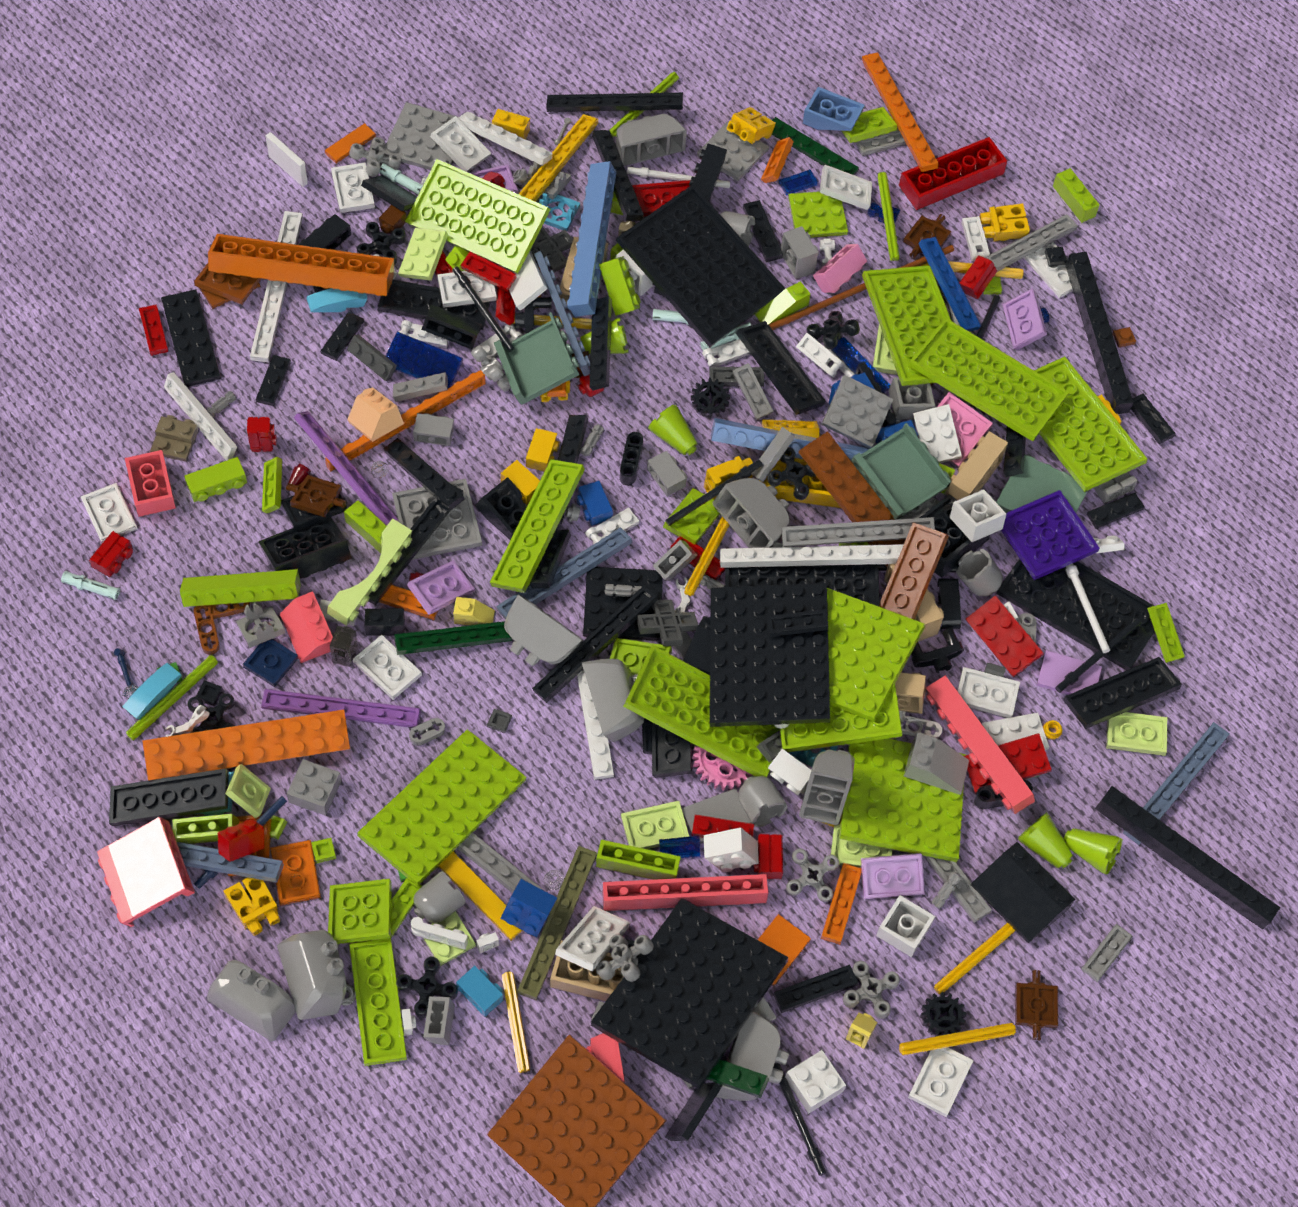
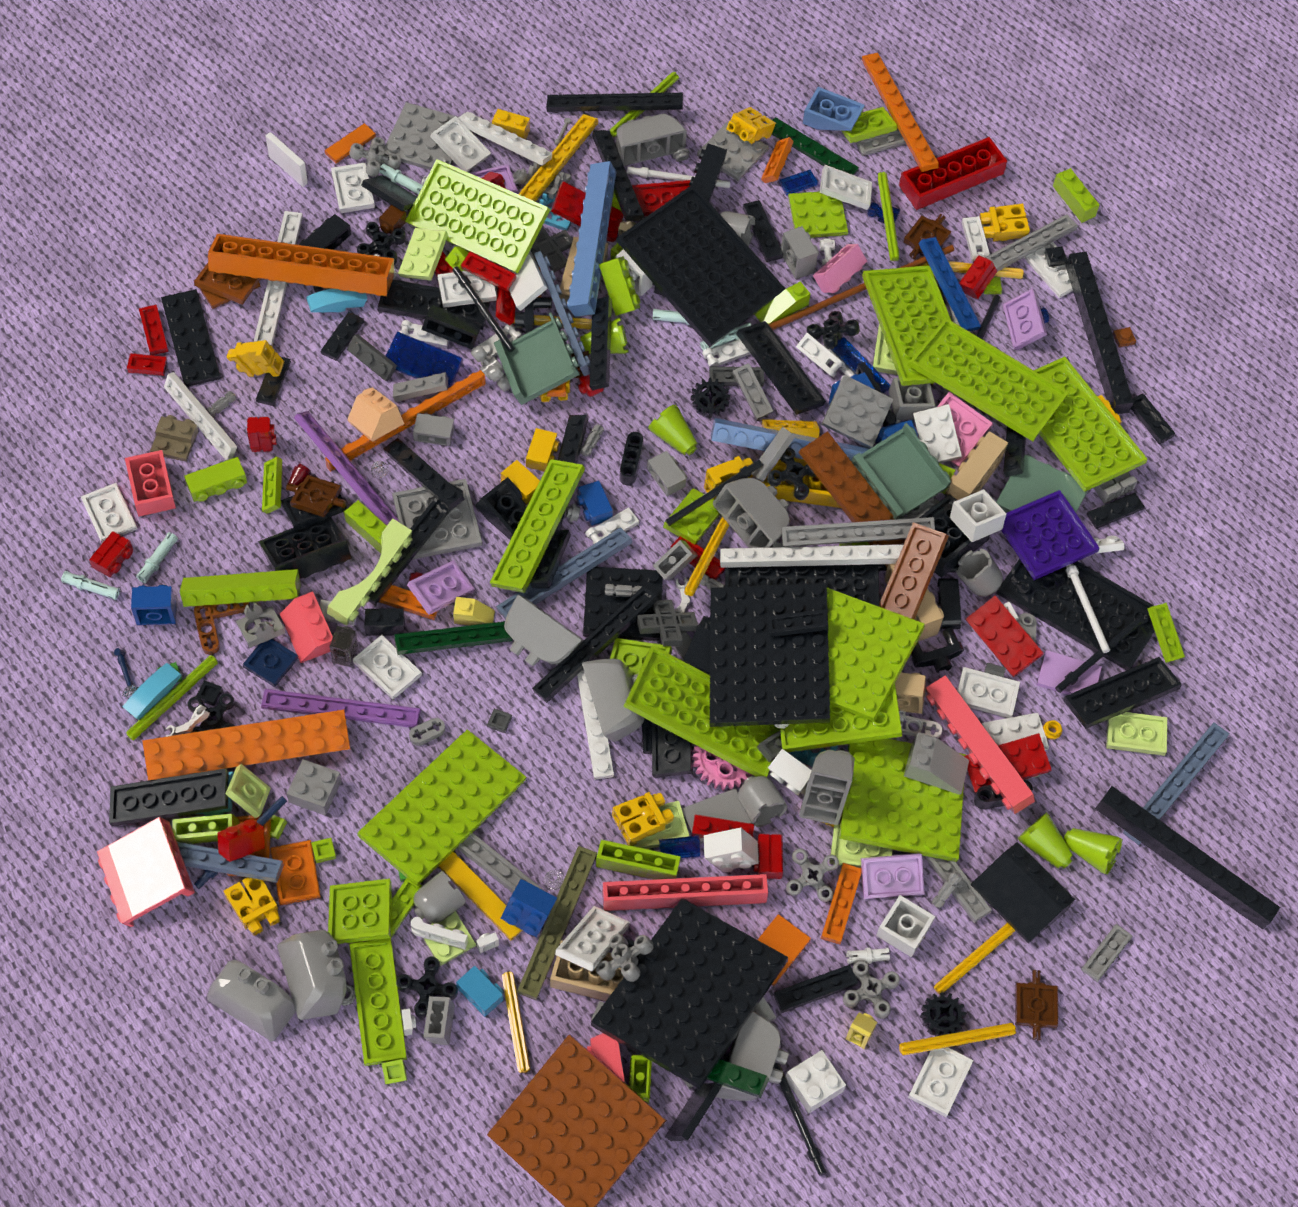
(147, 364): none -> red plate
(152, 563): none -> light aqua pin
(153, 605): none -> blue brick
(255, 359): none -> yellow hips
(394, 1071): none -> lime plate
(569, 206): none -> red plate
(640, 1076): none -> lime brick
(641, 817): none -> yellow hips
(681, 154): none -> light grey plate
(868, 955): none -> white pin

